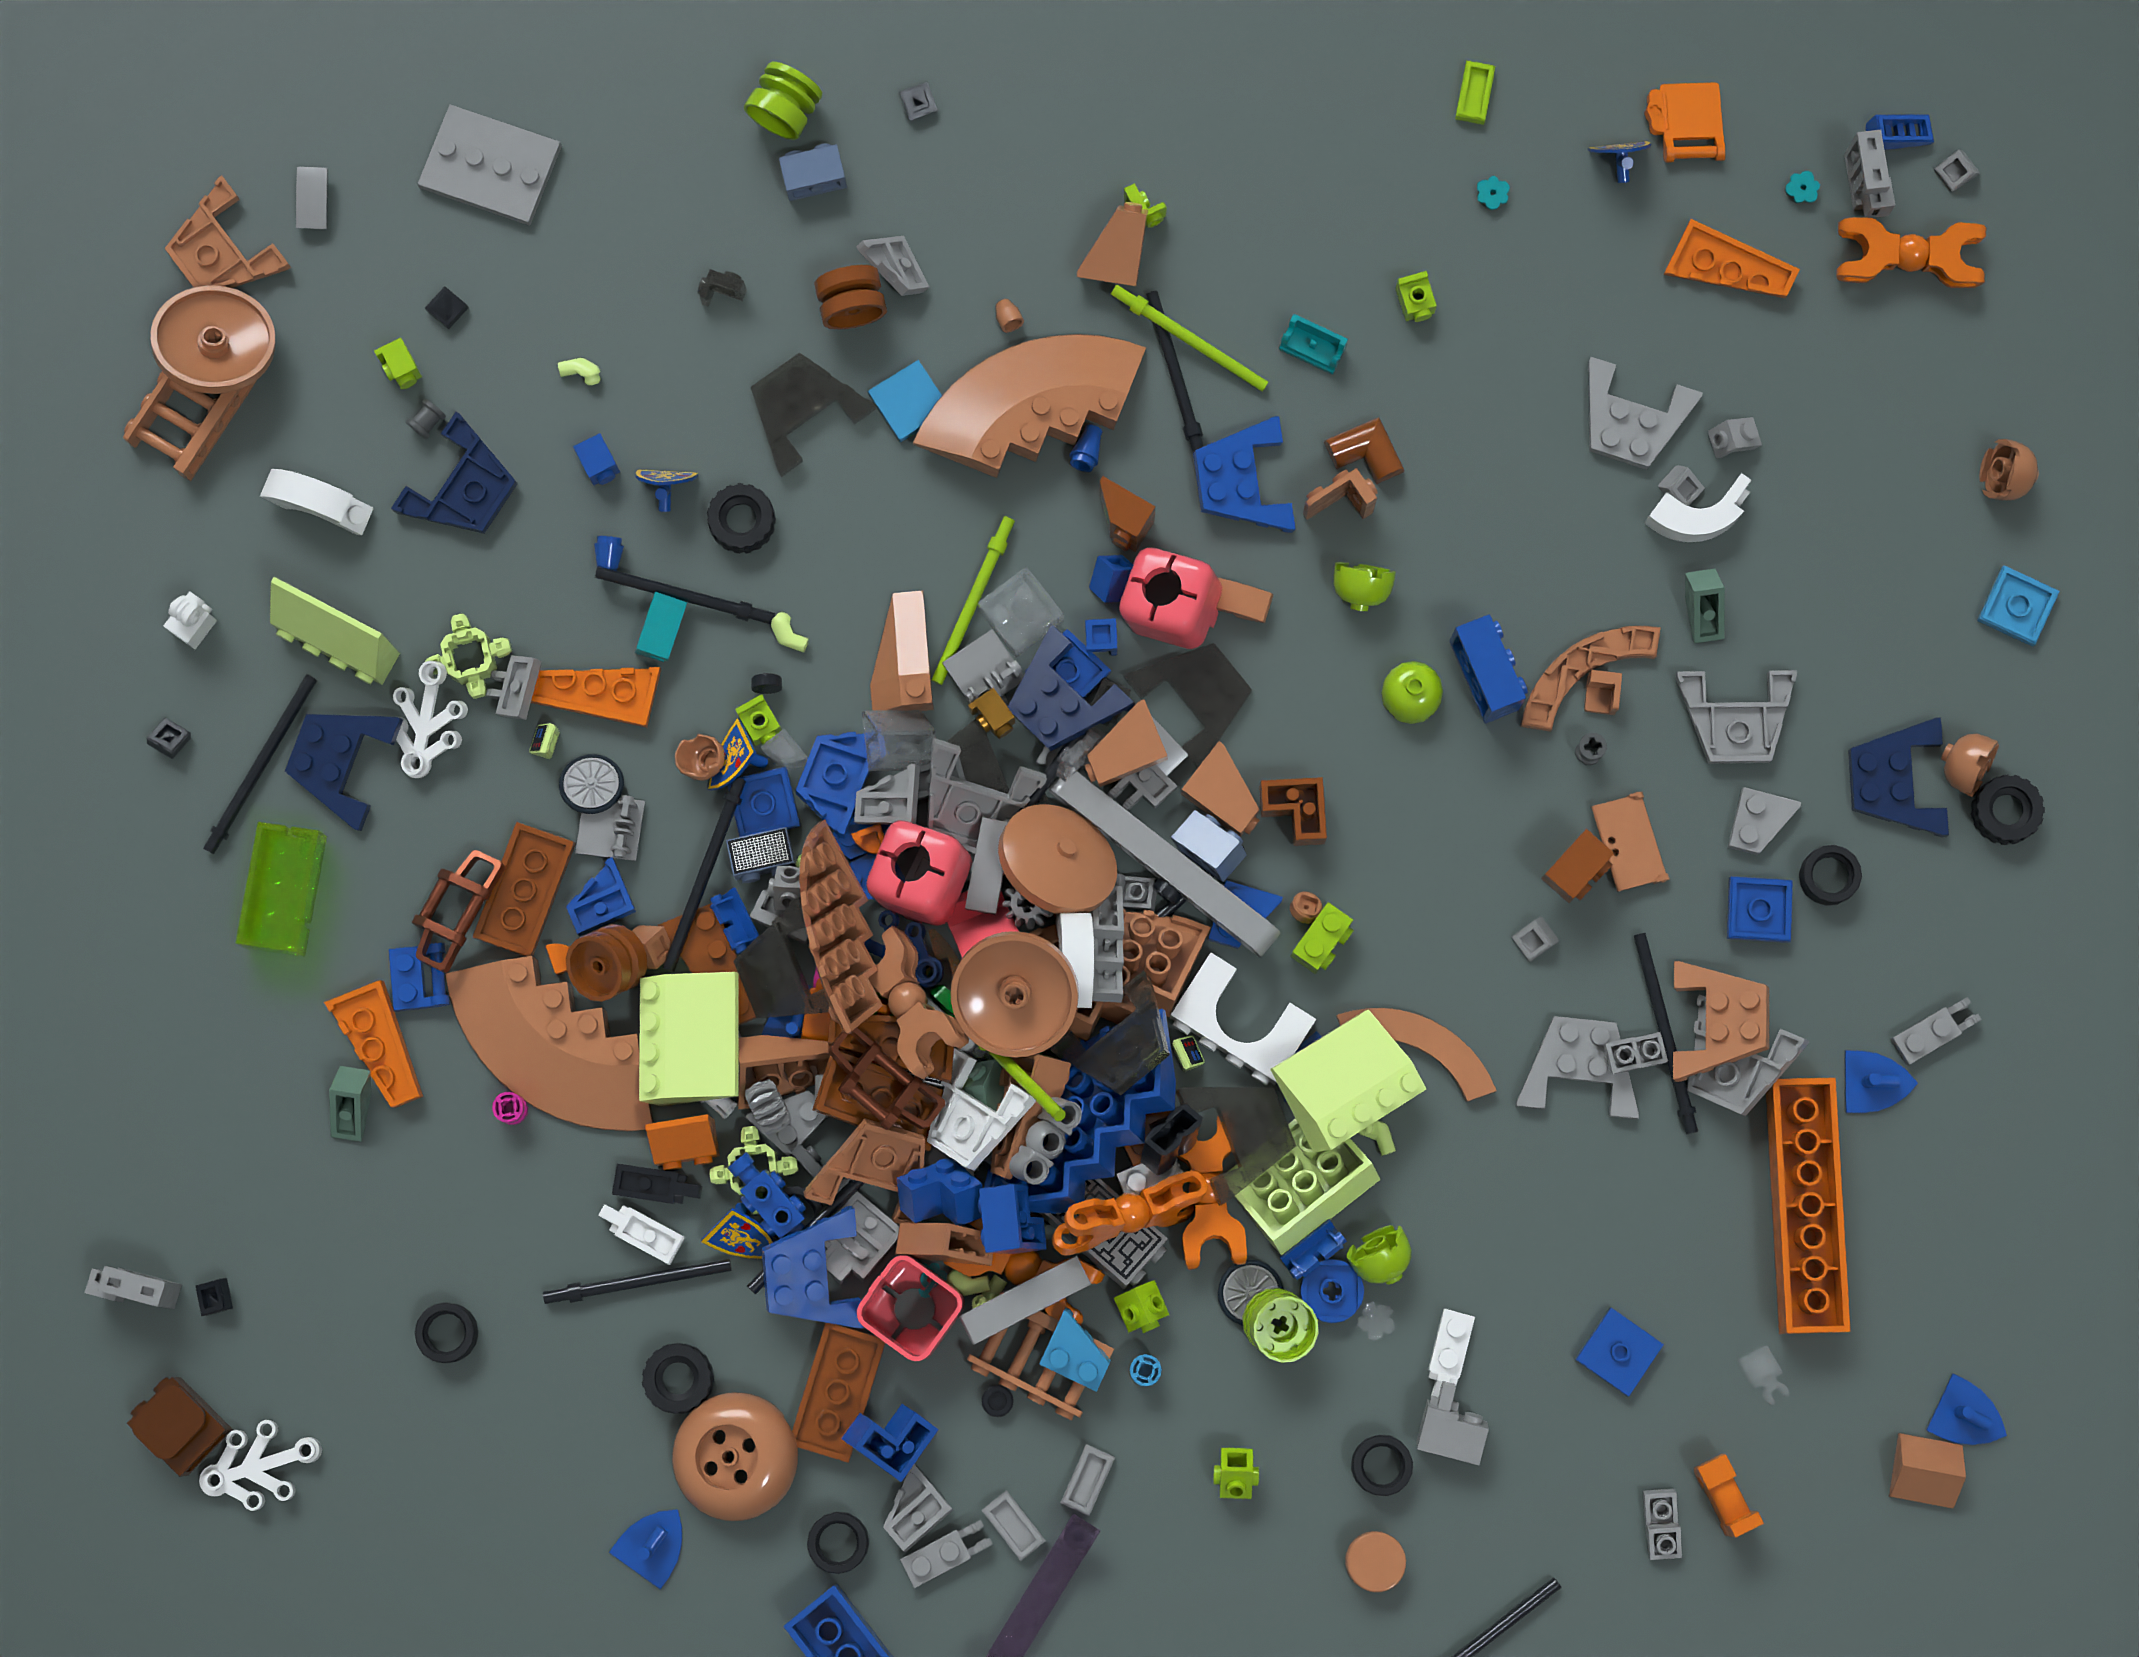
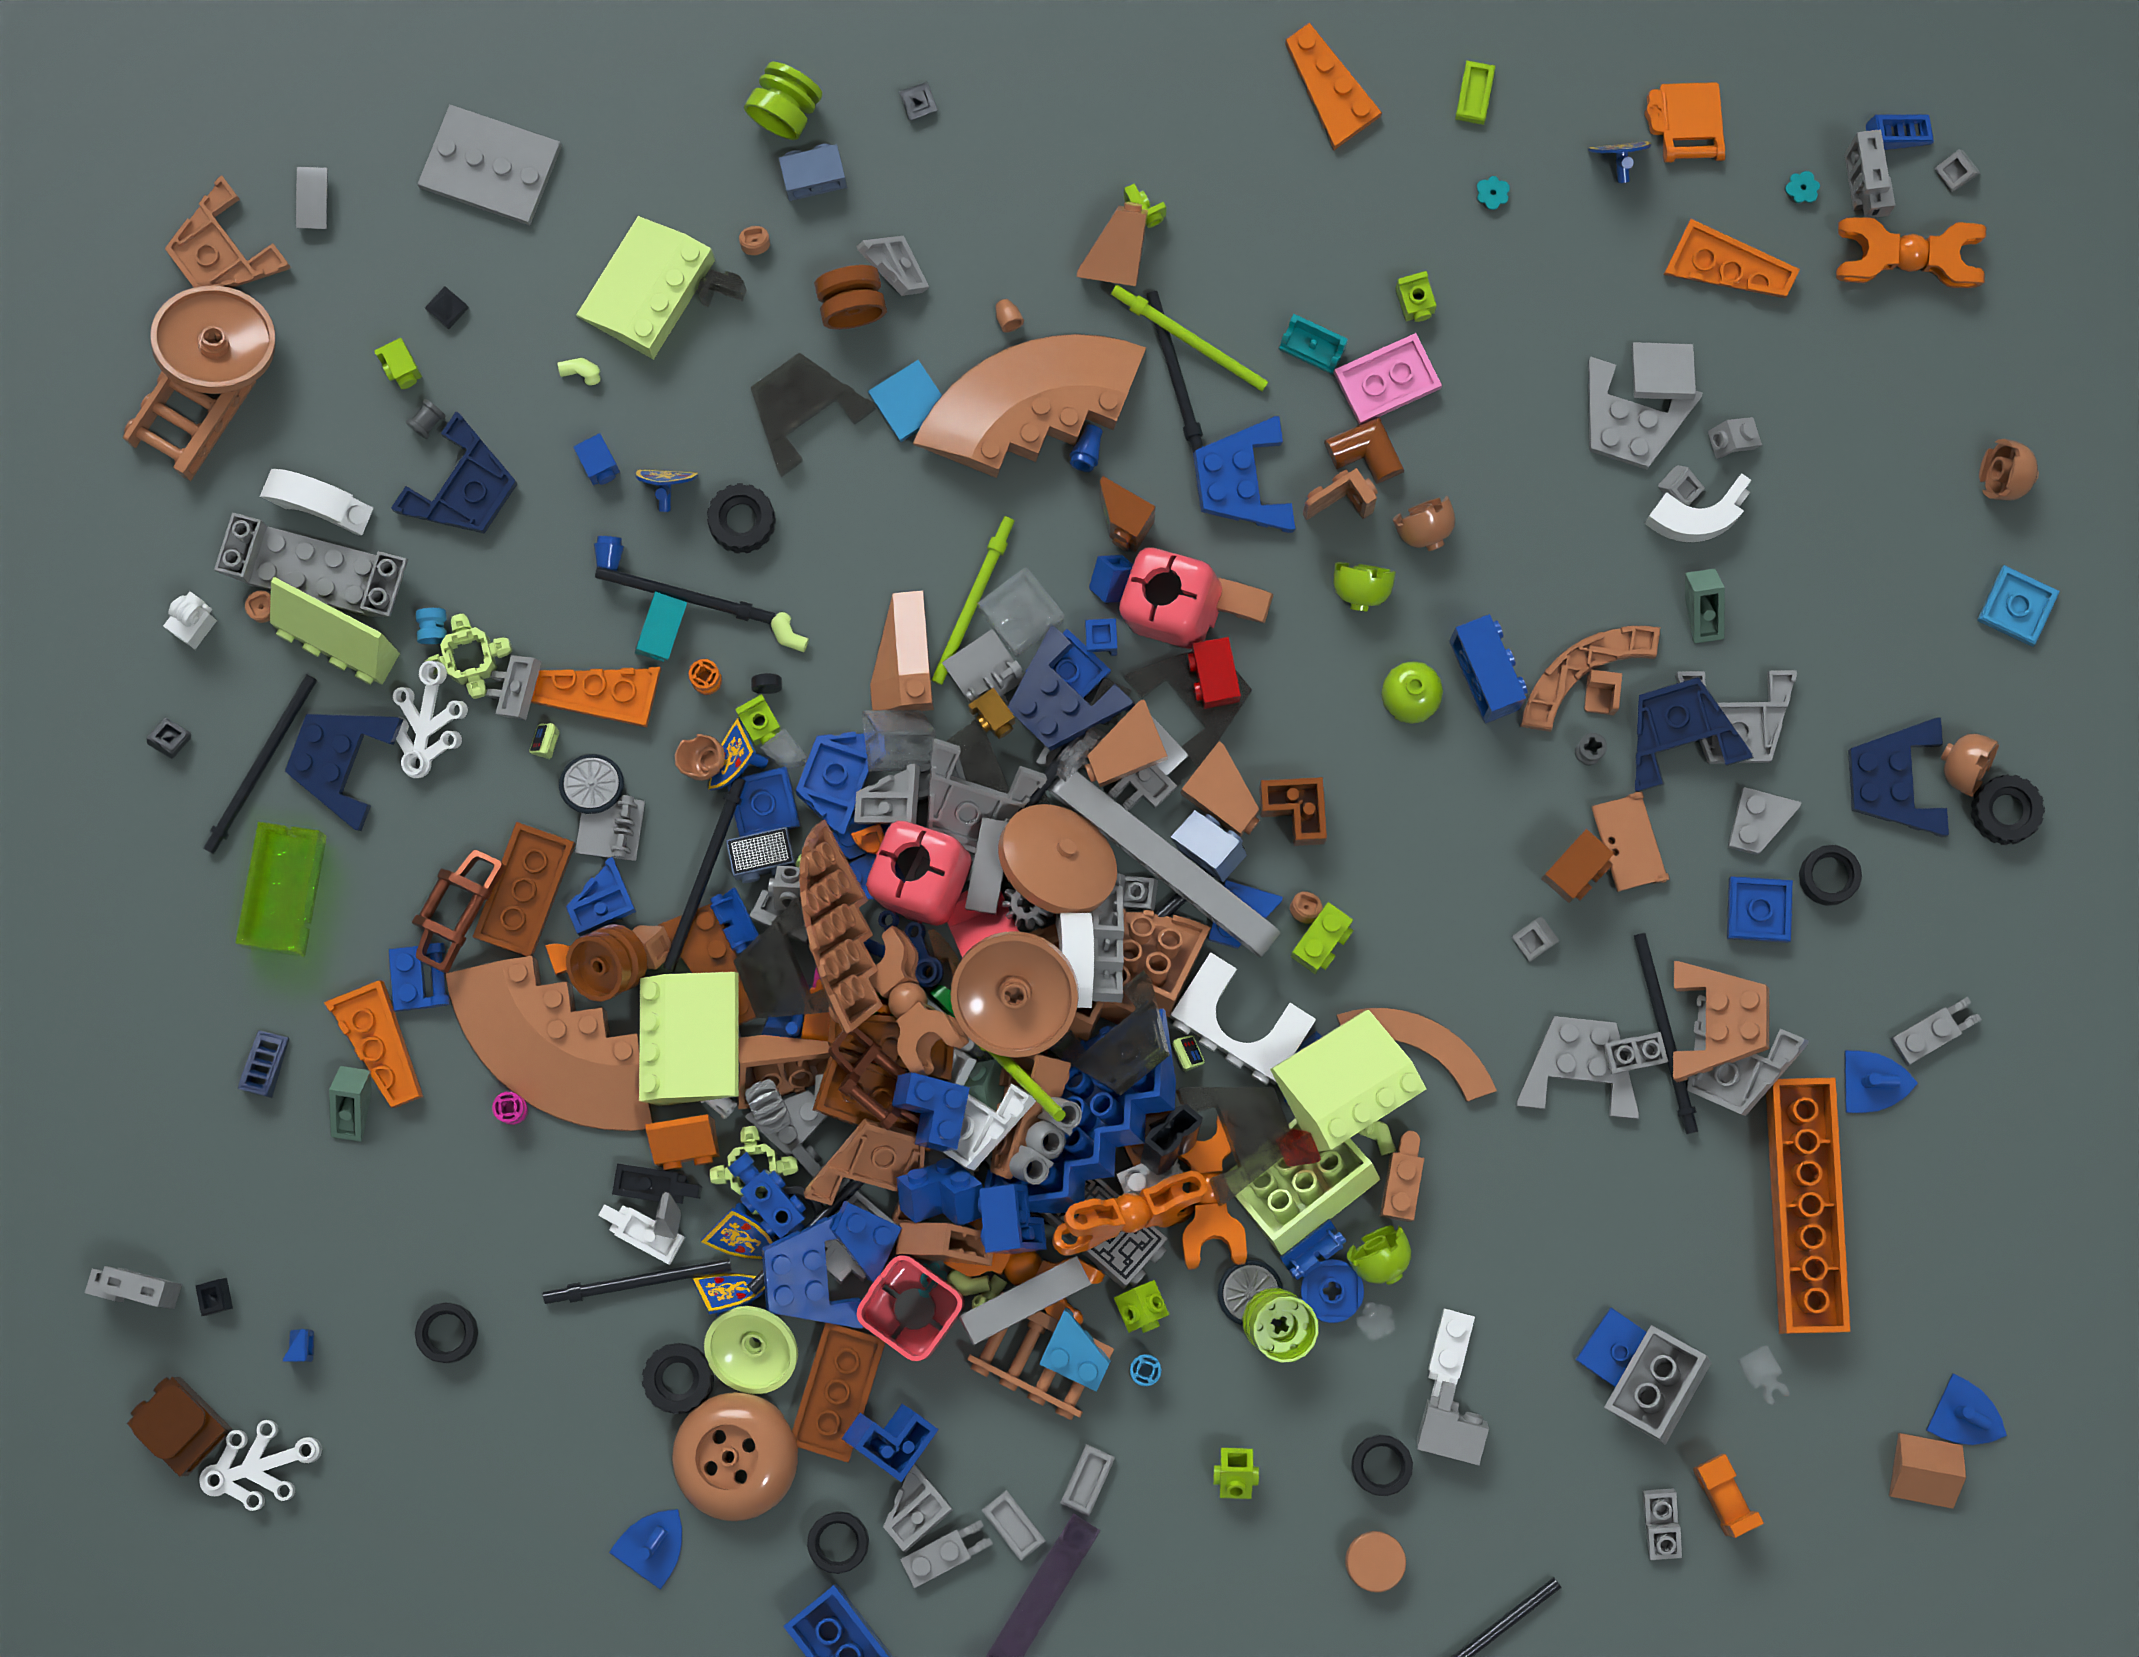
(253, 1060): none -> dark blue slope
(258, 606): none -> nougat tile
(300, 1346): none -> blue slope
(323, 570): none -> light grey slope
(431, 625): none -> dark azure wheel
(647, 285): none -> yellowish green slope
(667, 1217): none -> light grey slope
(709, 681): none -> orange wheel
(725, 1291): none -> shield
(750, 1364): none -> yellowish green dish
(754, 240): none -> nougat tile
(865, 1238): none -> blue wing
(939, 1105): none -> blue brick
(997, 1401): black tile -> none
(1167, 892): black tile -> none
(1215, 673): none -> red brick
(1298, 1148): none -> clear red slope
(1335, 93): none -> orange wing
(1387, 379): none -> bright pink plate
(1403, 1180): none -> nougat brick
(1427, 524): none -> nougat cylinder
(1658, 1384): none -> light grey slope
(1663, 371): none -> light grey tile
(1677, 718): none -> dark blue wing

